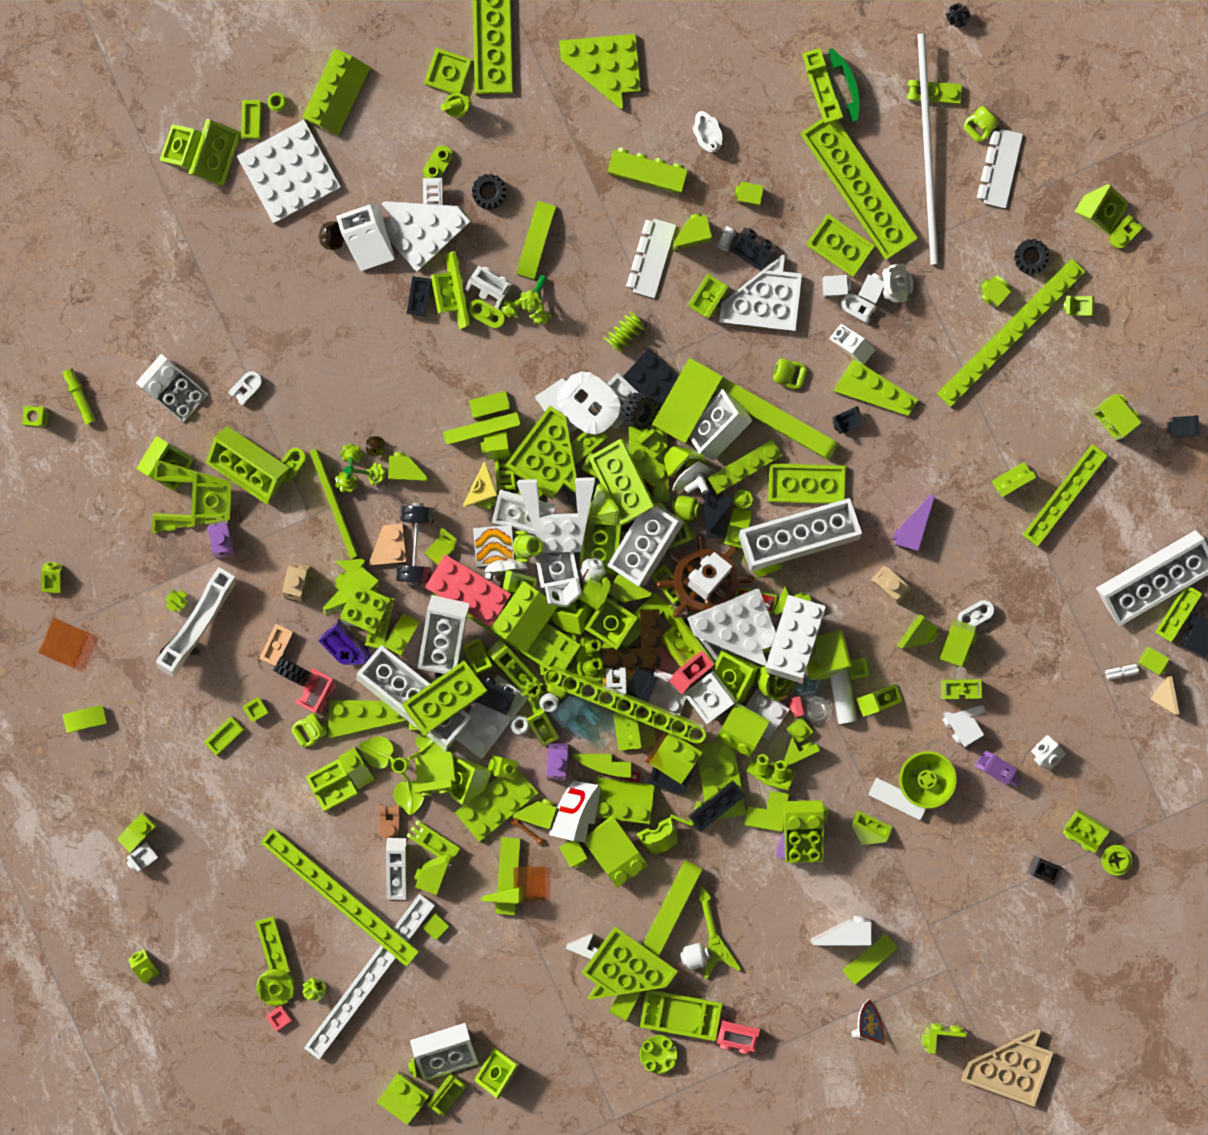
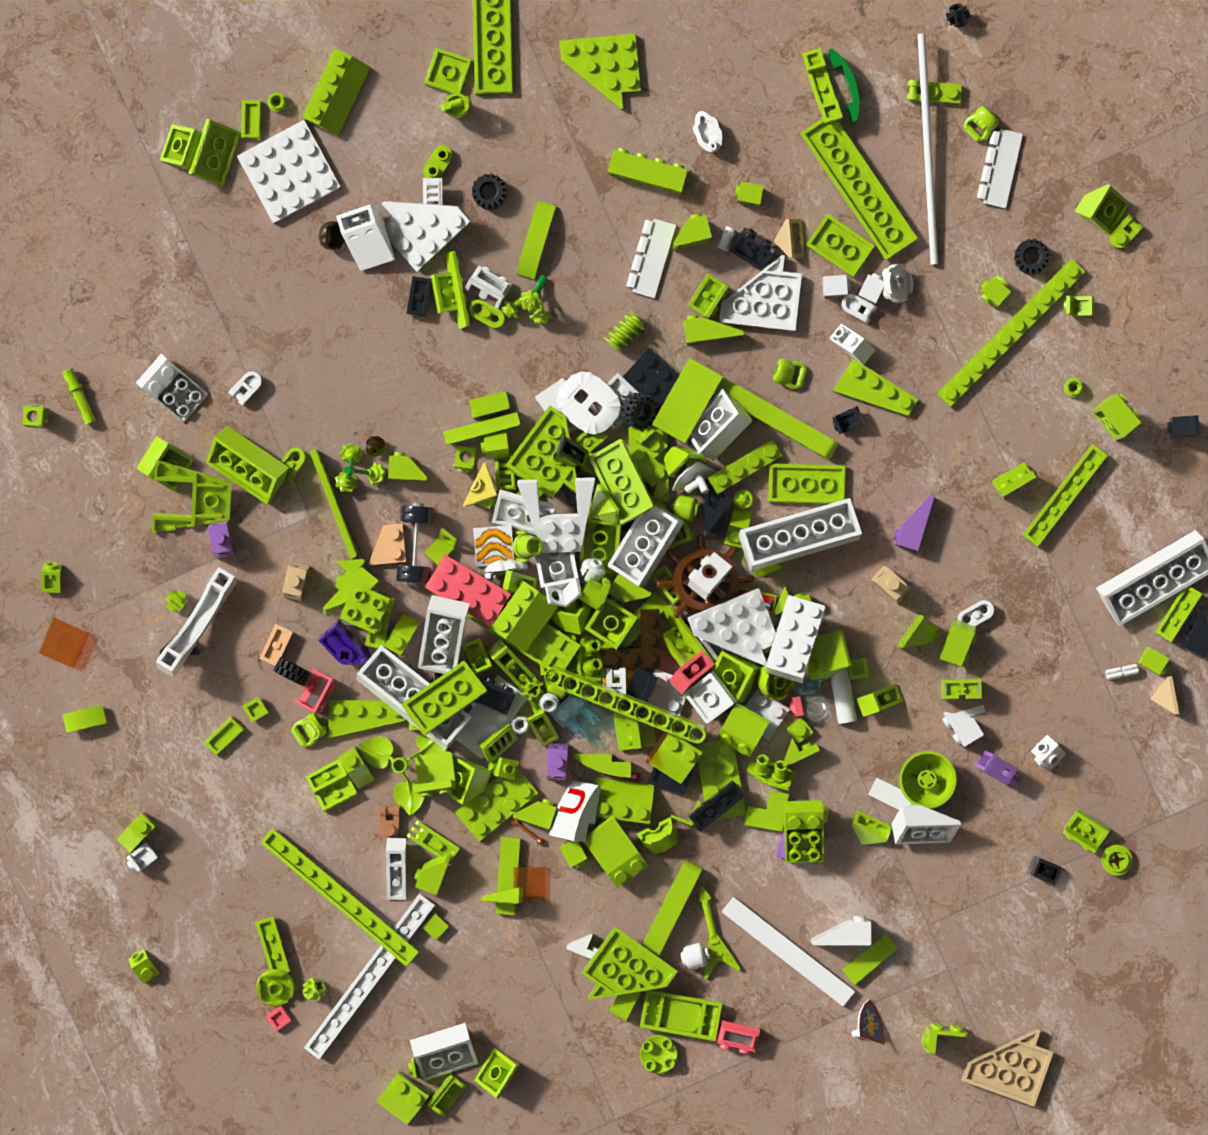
(464, 466): none -> lime bracket
(489, 742): none -> lime slope
(571, 453): none -> slope
(705, 330): none -> lime slope
(788, 951): none -> white tile
(791, 238): none -> tan slope
(922, 825): none -> white slope
(1079, 387): none -> lime plate

